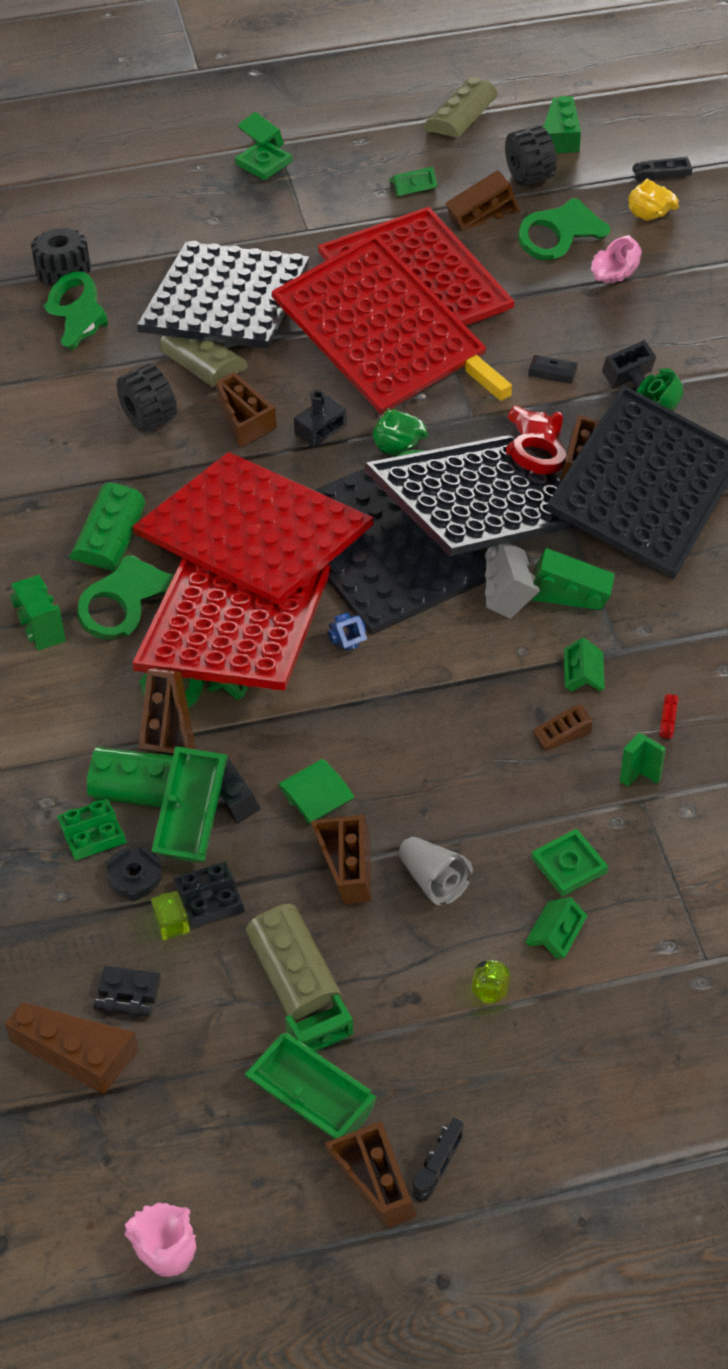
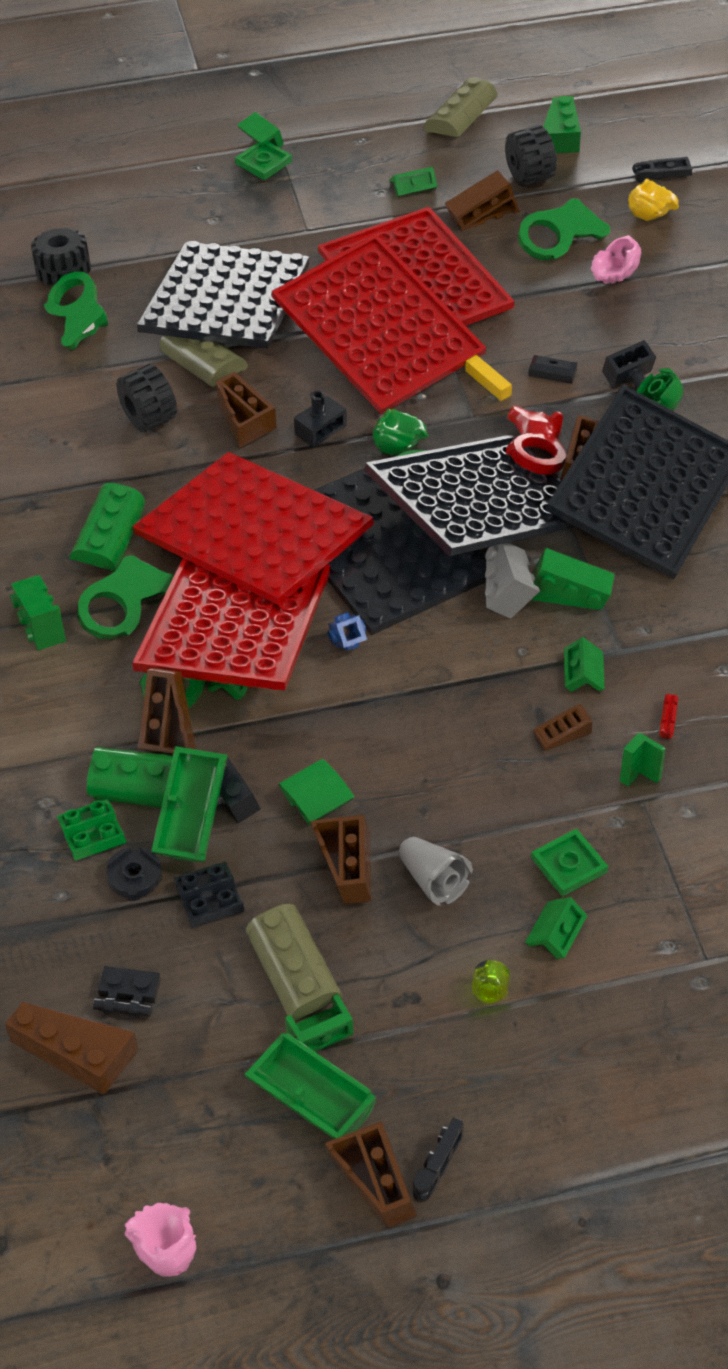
(170, 915): clear neon green brick -> none

